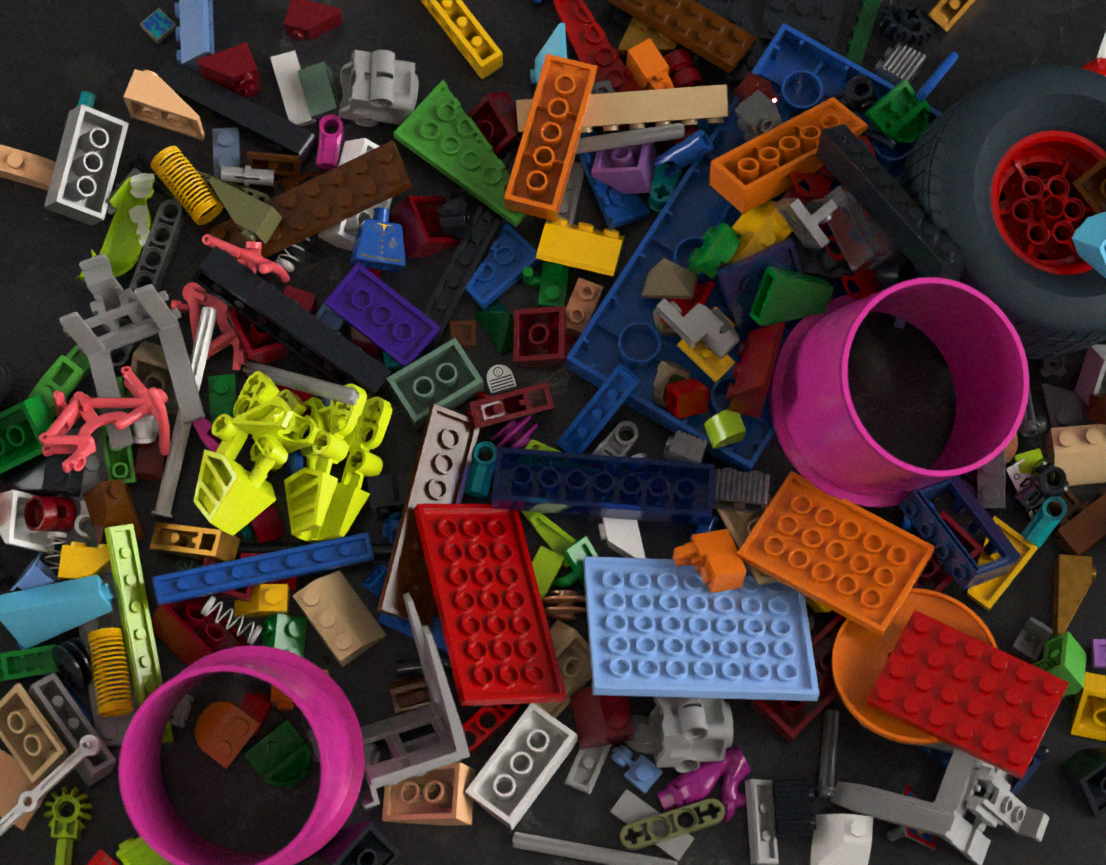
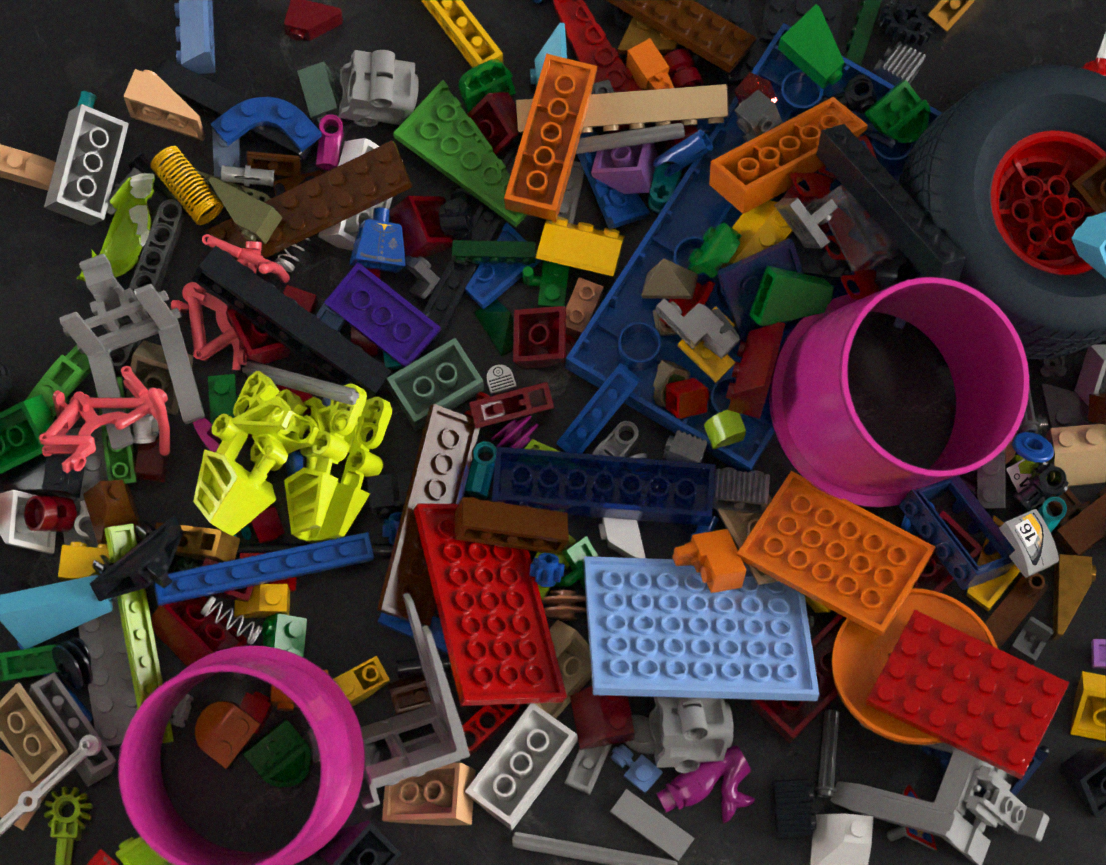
(35, 575): medium blue piece -> none
(55, 535): white piece -> none
(101, 638): yellow piece -> none
(142, 564): none -> black connector
(158, 26): tile -> none
(182, 430): white axle -> none
(232, 70): dark red slope -> none
(266, 111): none -> blue plate
(290, 87): white tile -> none
(339, 617): tan slope -> none
(362, 680): none -> yellow slope
(375, 580): blue tile -> none
(426, 277): none -> dark grey bracket
(464, 333): reddish brown tile -> none
(484, 79): none -> green slope
(494, 252): none -> dark green piece
(511, 525): none -> reddish brown brick
(547, 569): none -> blue gear
(673, 828): olive beam -> none
(761, 822): light grey tile -> none
(813, 48): none -> green slope
(937, 75): blue bar -> none
(1016, 607): none -> reddish brown piece
(1032, 543): none -> light grey slope
(1033, 447): none -> blue piece
(1066, 660): bright green brick -> none

